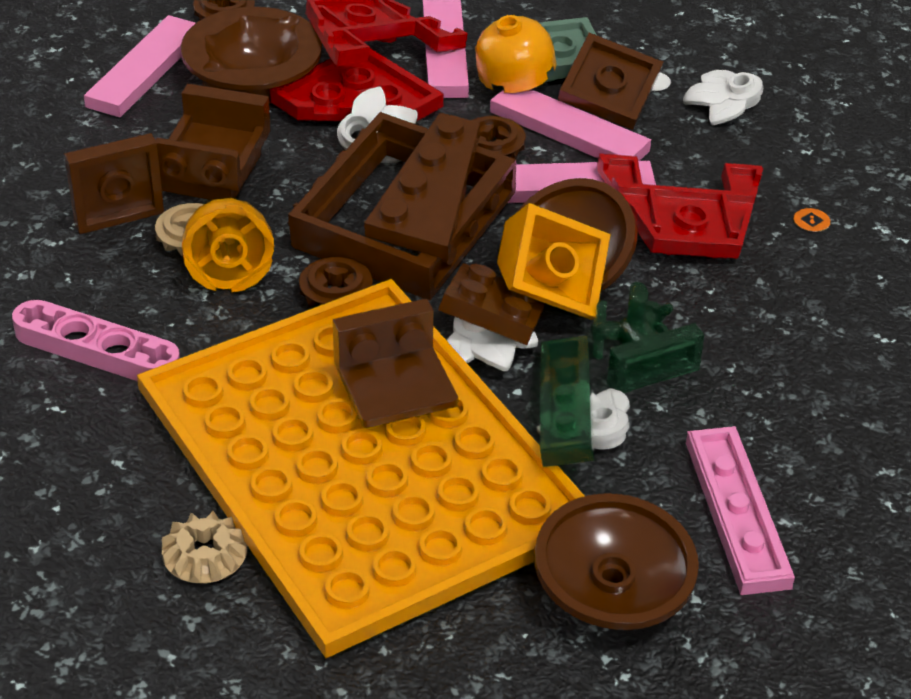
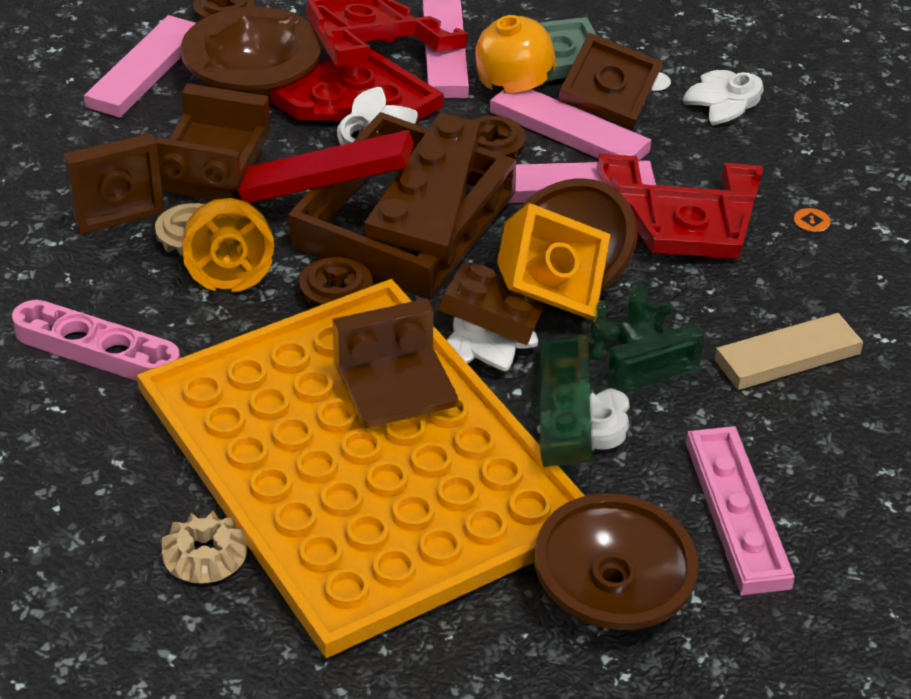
(327, 167): none -> red tile
(788, 351): none -> tan tile

